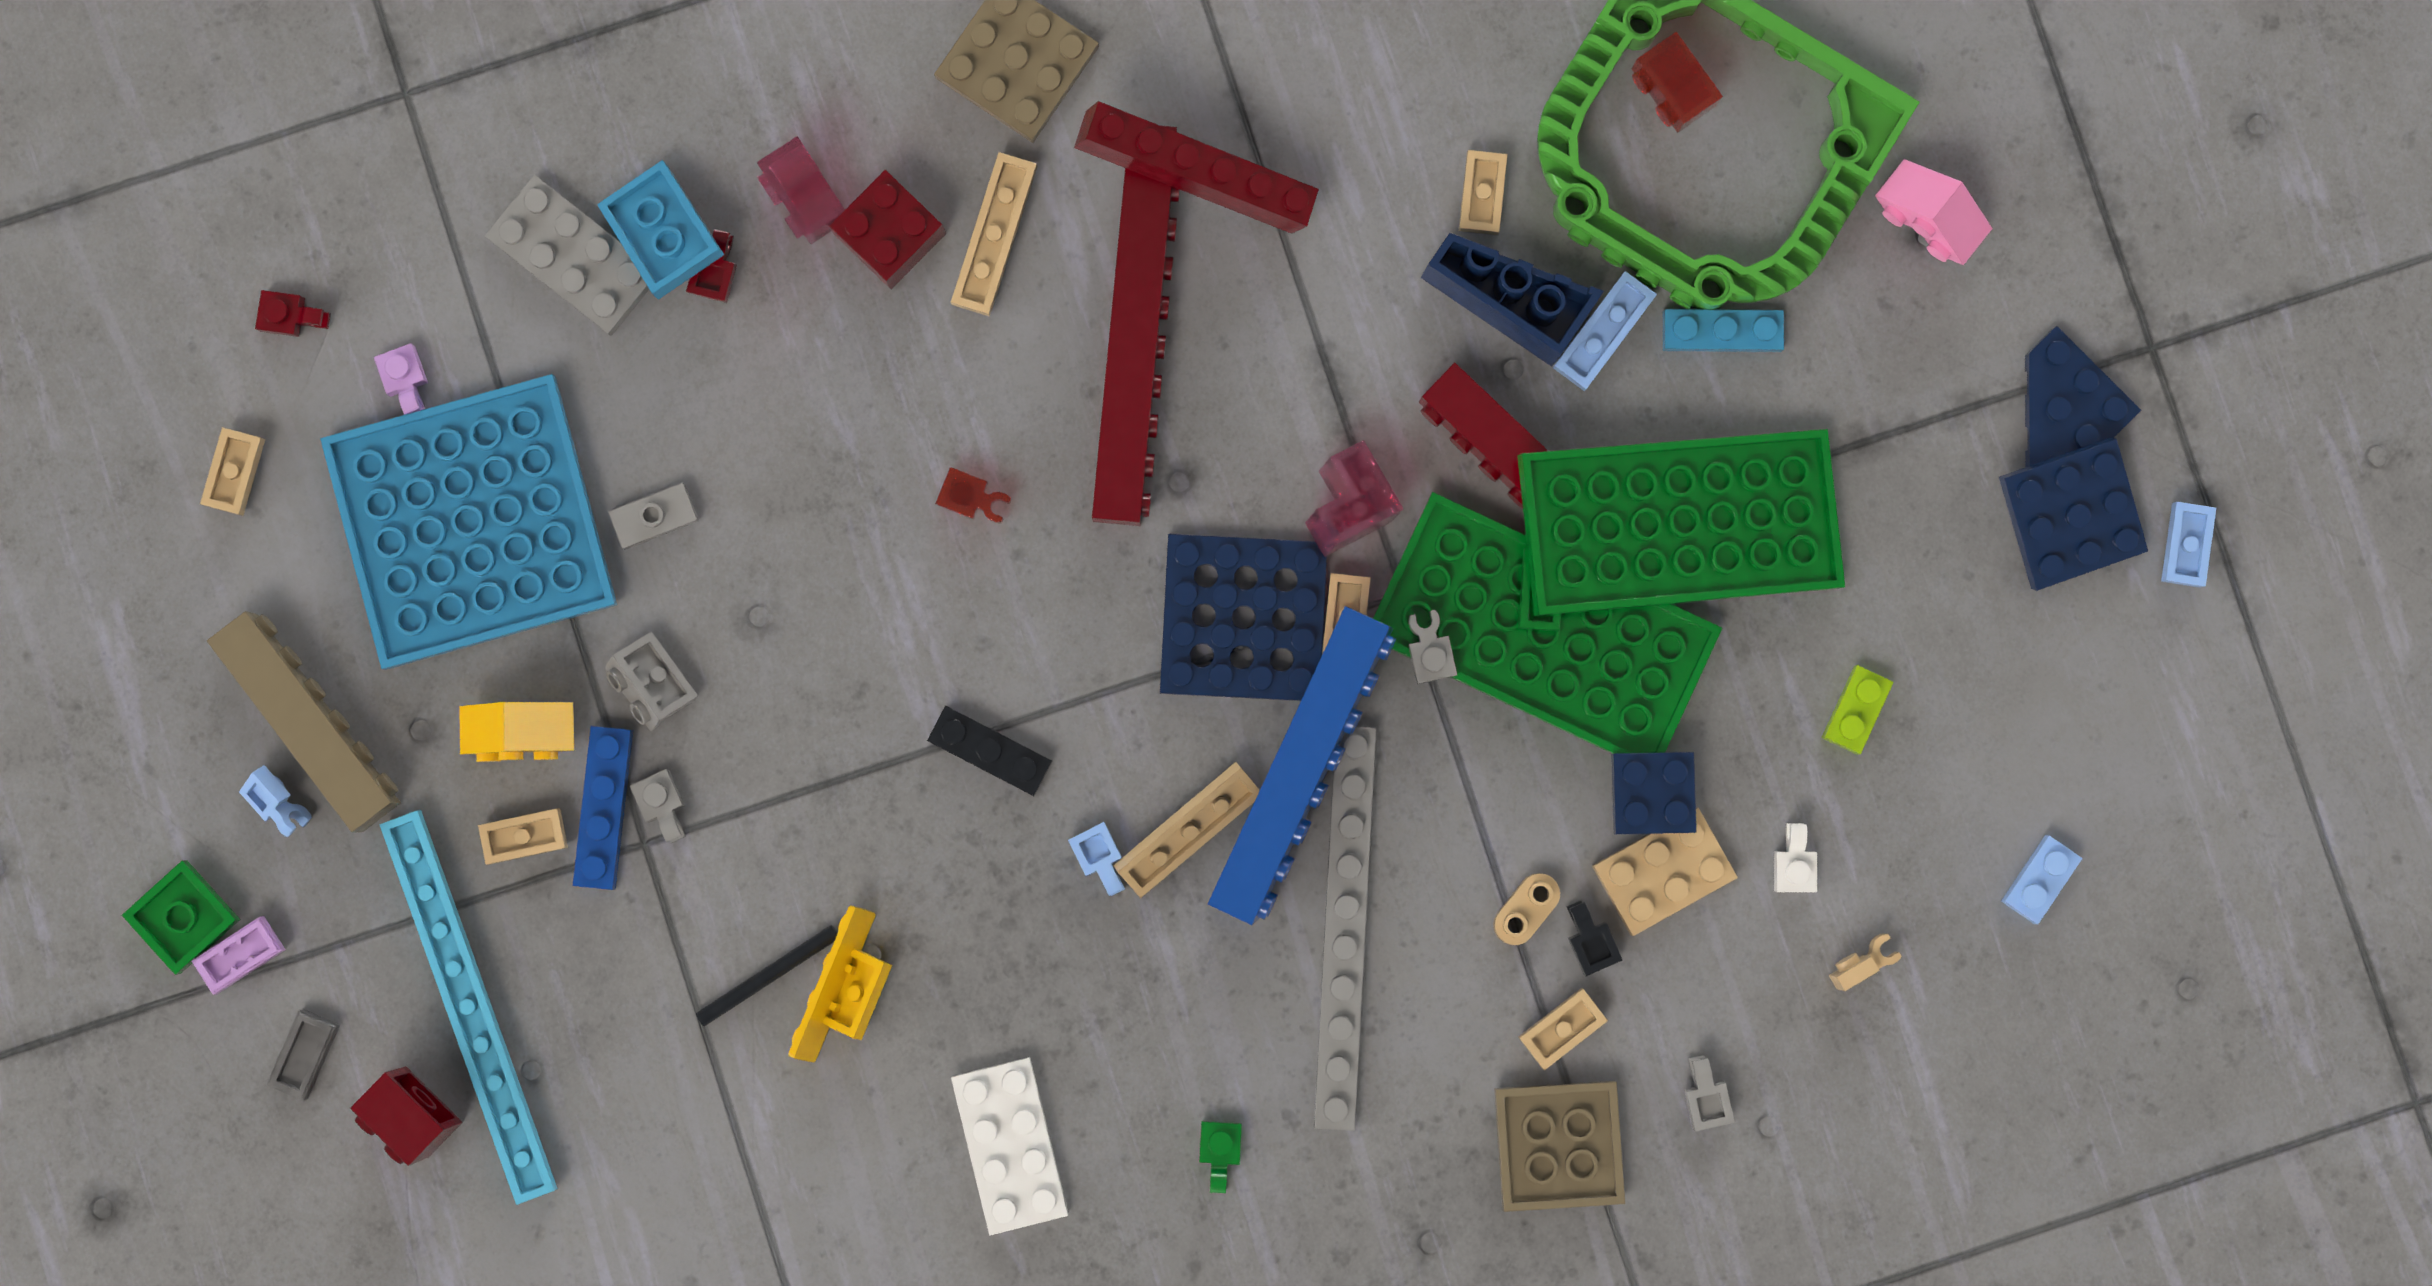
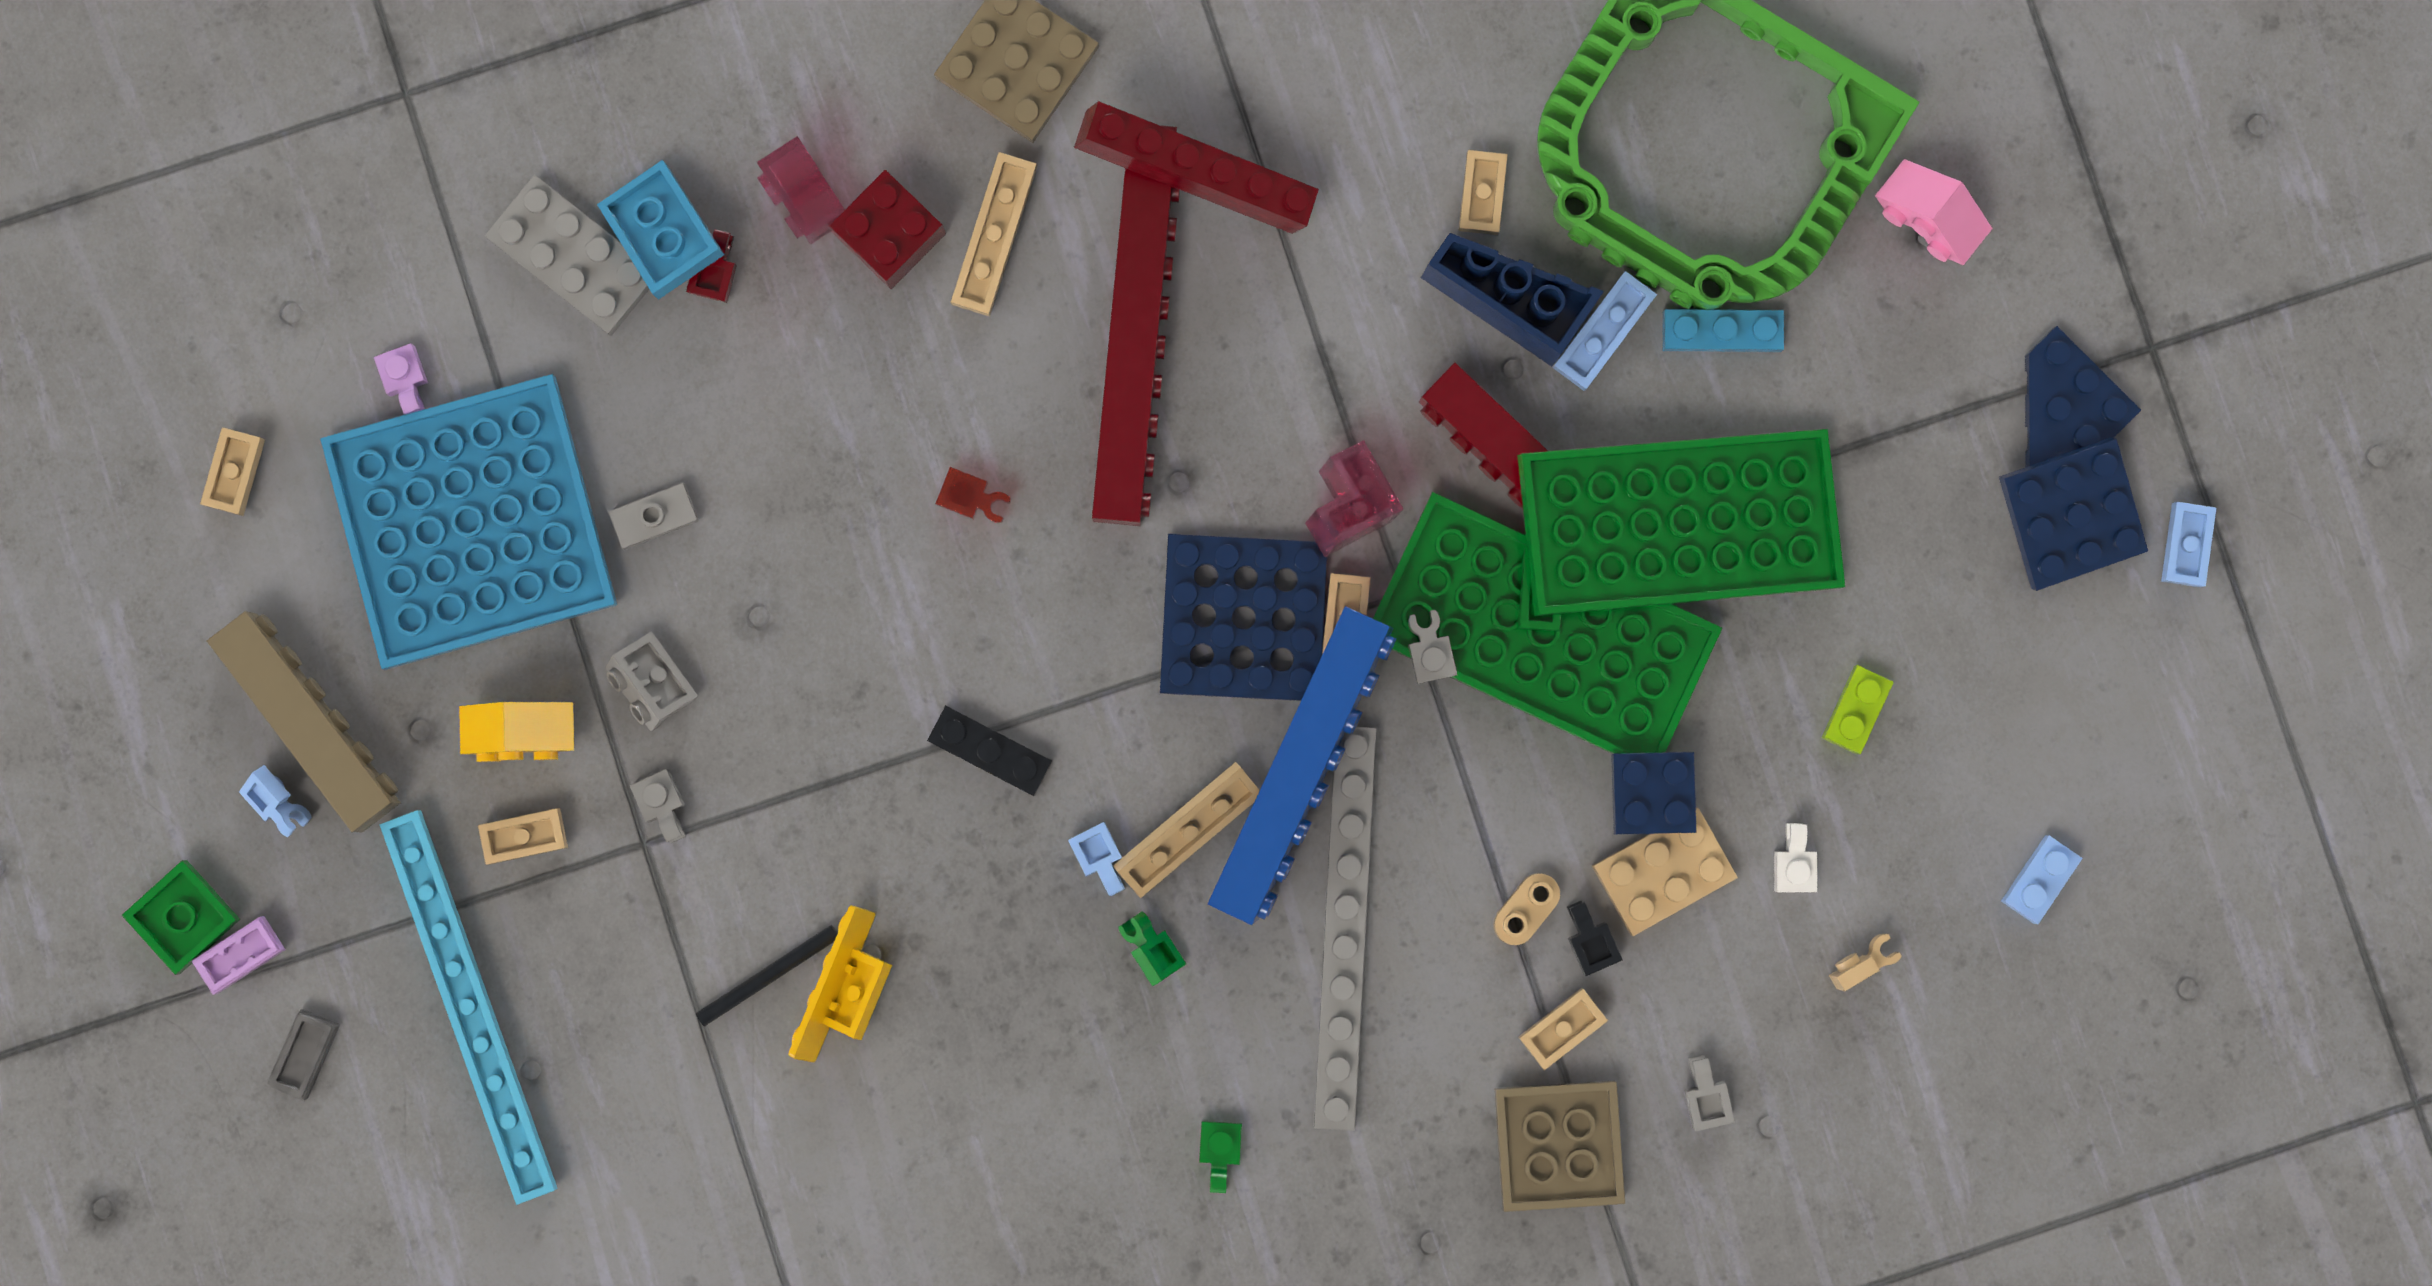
(286, 313): dark red plate -> none
(405, 1116): dark red brick -> none
(603, 808): blue plate -> none
(1009, 1146): white plate -> none
(1155, 952): none -> green plate
(1675, 83): clear red brick -> none

